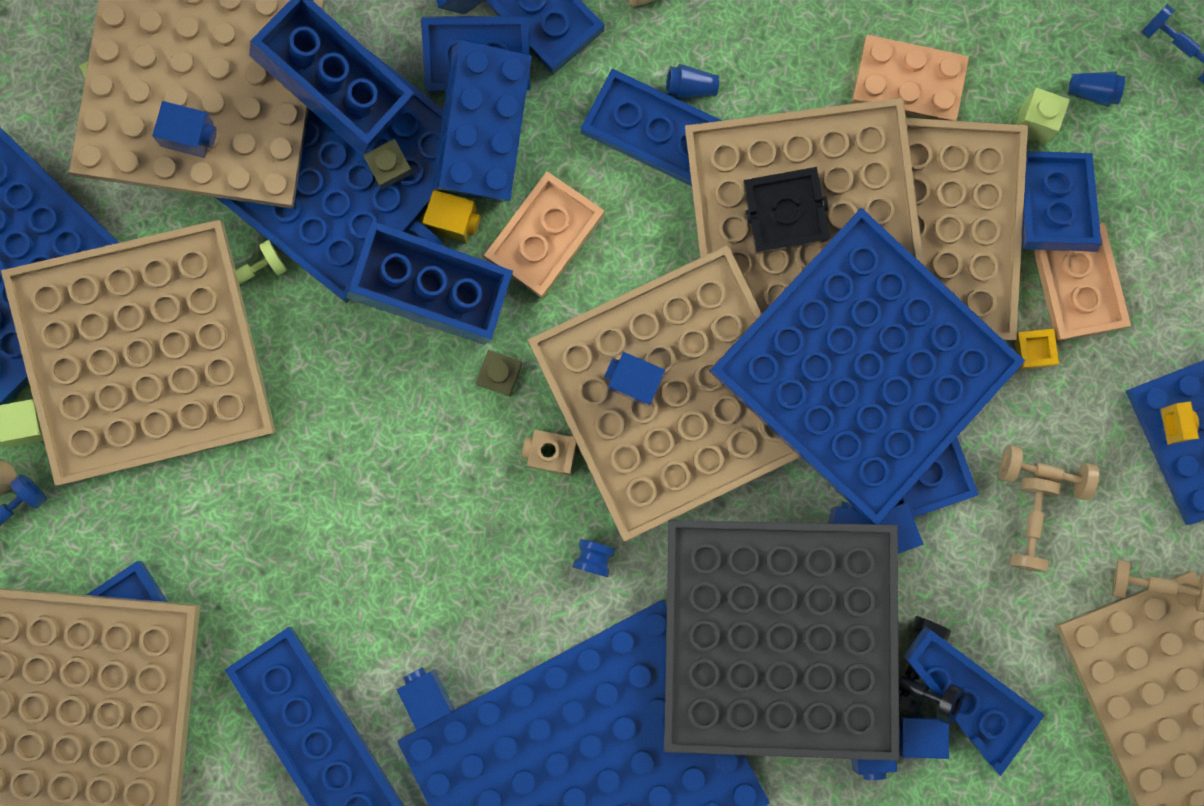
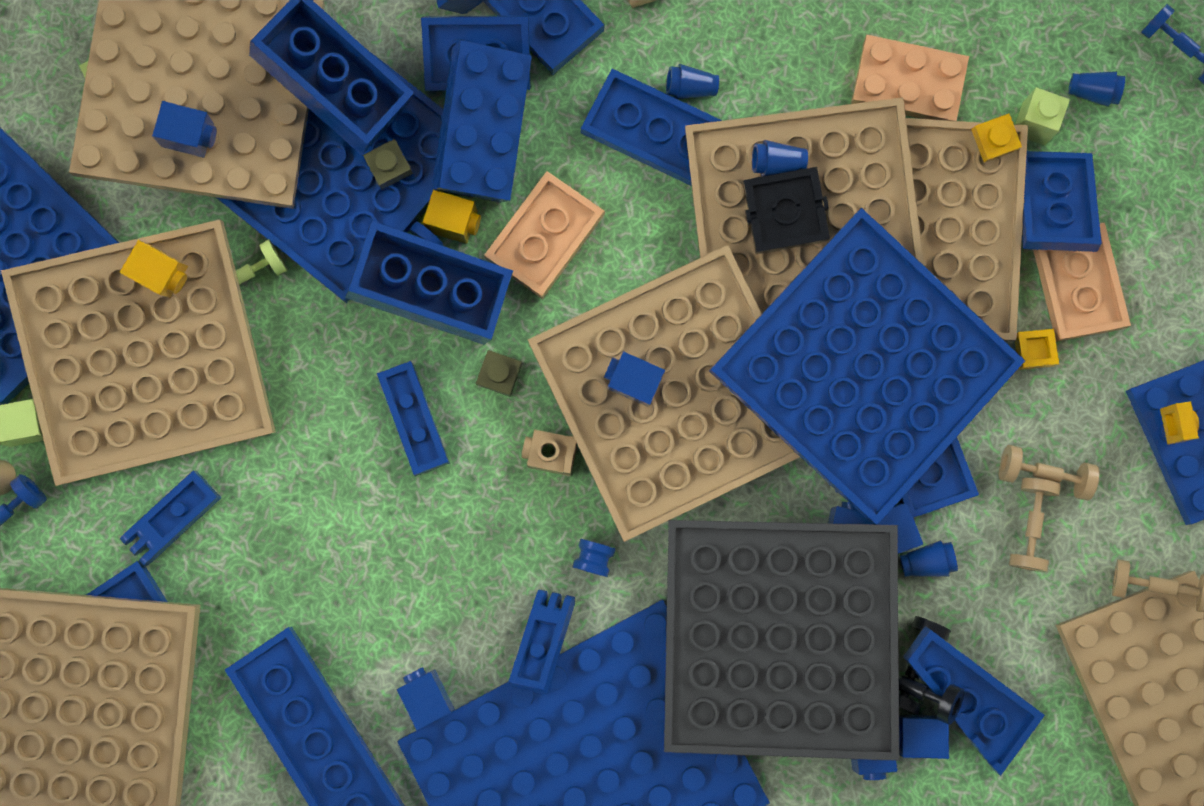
(155, 269): none -> yellow brick
(171, 517): none -> blue hinge
(413, 418): none -> blue plate
(542, 642): none -> blue hinge
(777, 158): none -> blue cone
(930, 561): none -> blue cone
(996, 137): none -> yellow plate

